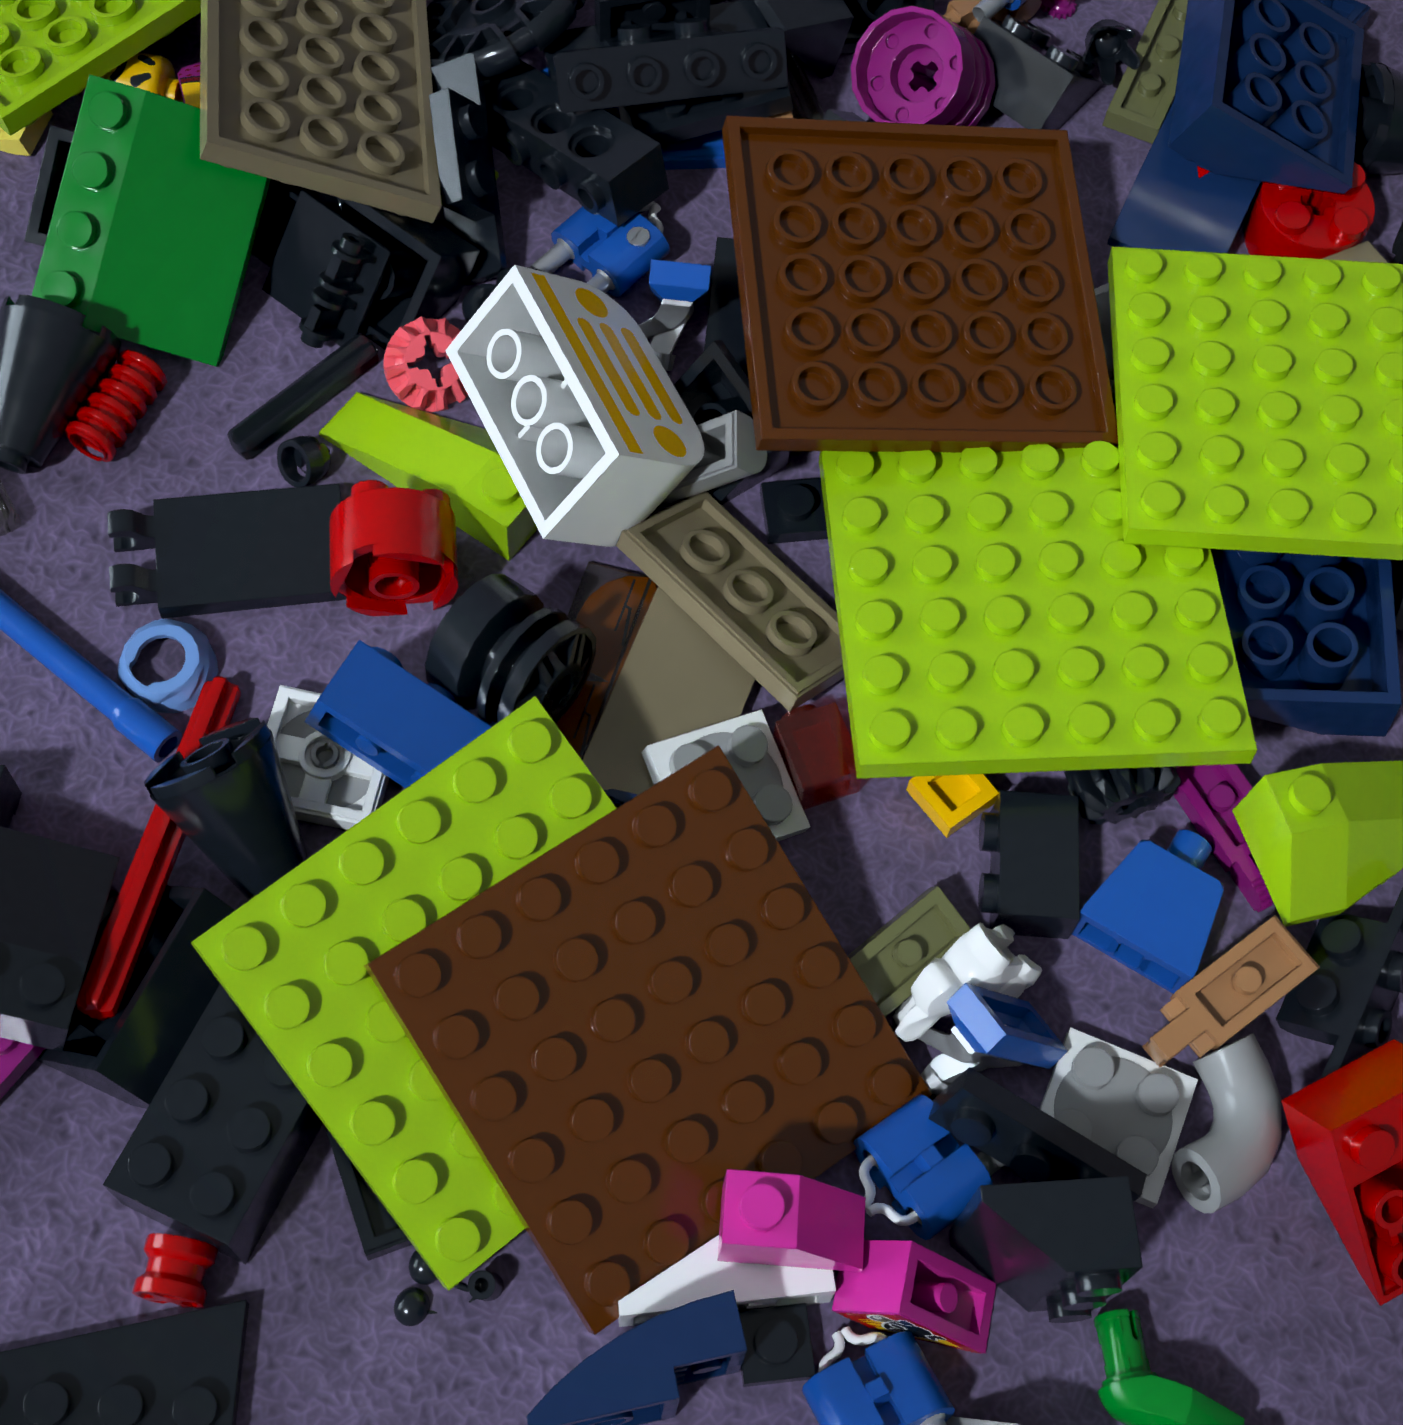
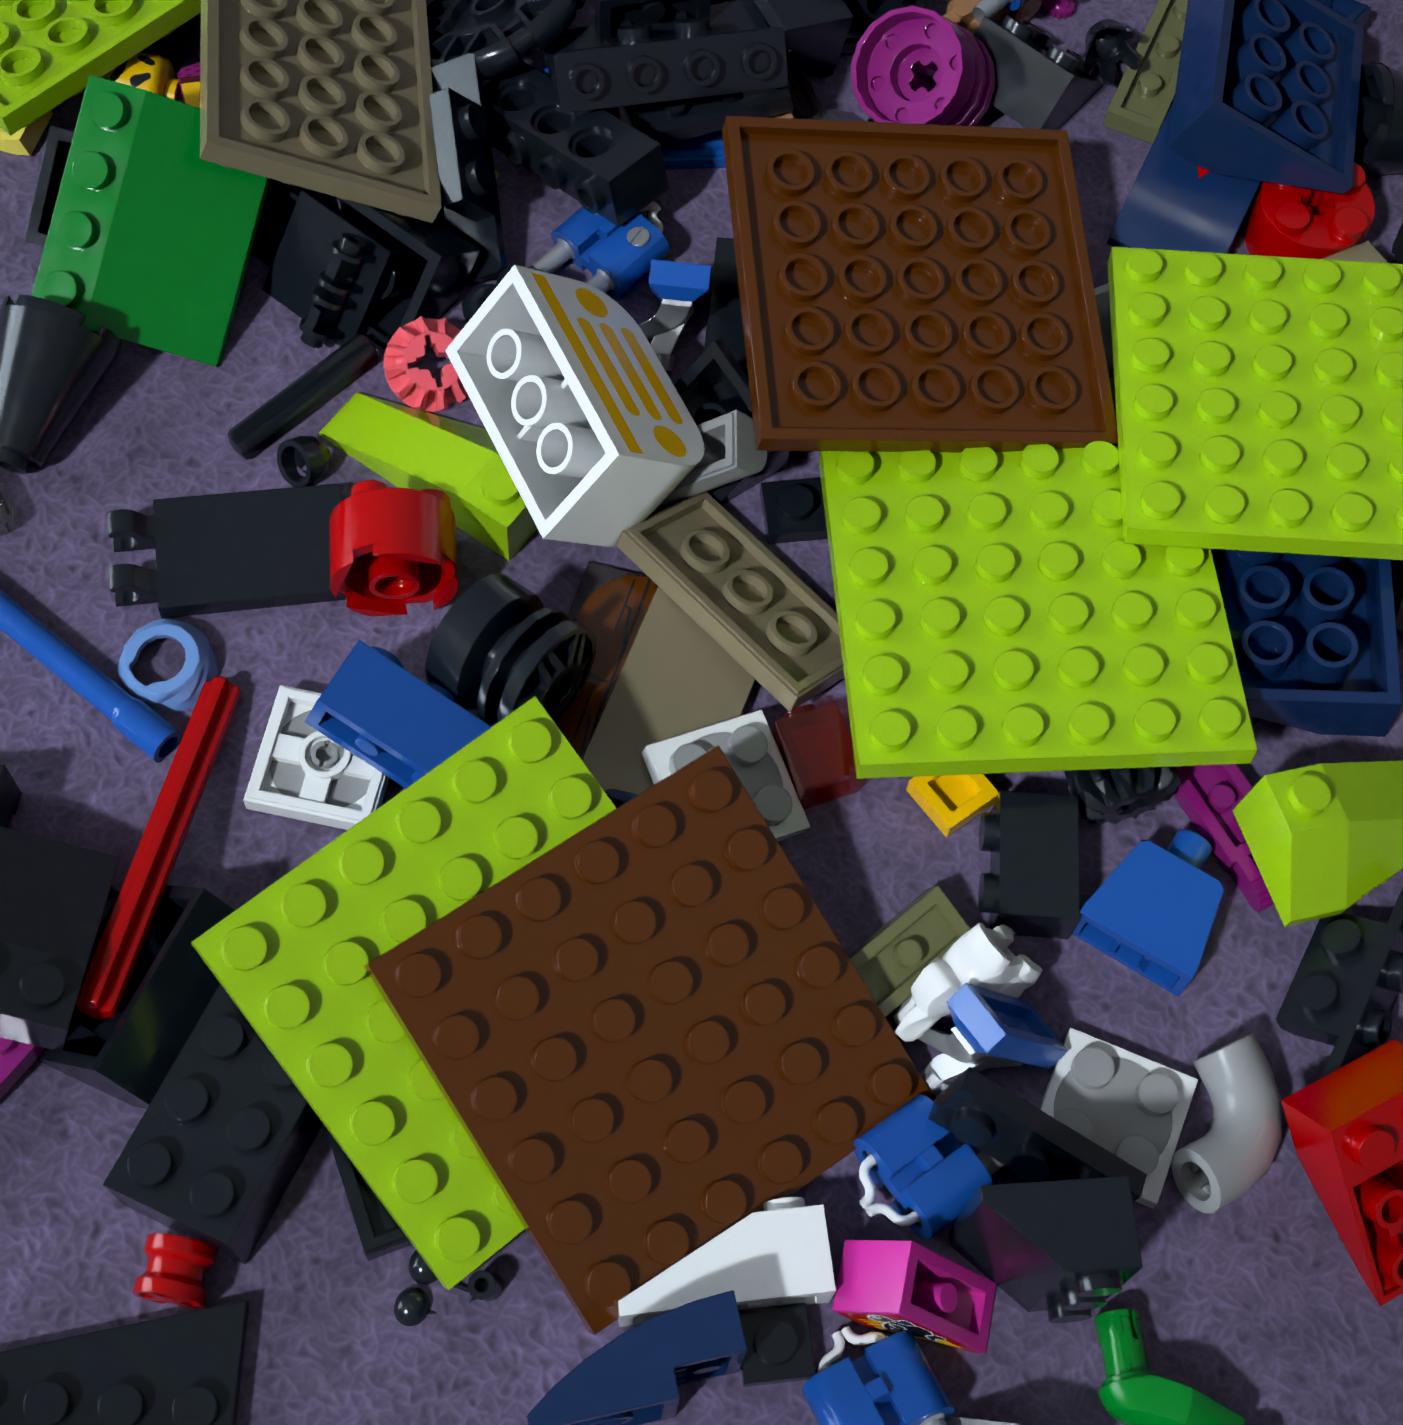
(116, 405): red piece -> none
(234, 804): black cone -> none
(790, 1222): dark pink slope -> none
(1232, 992): medium nougat hinge -> none

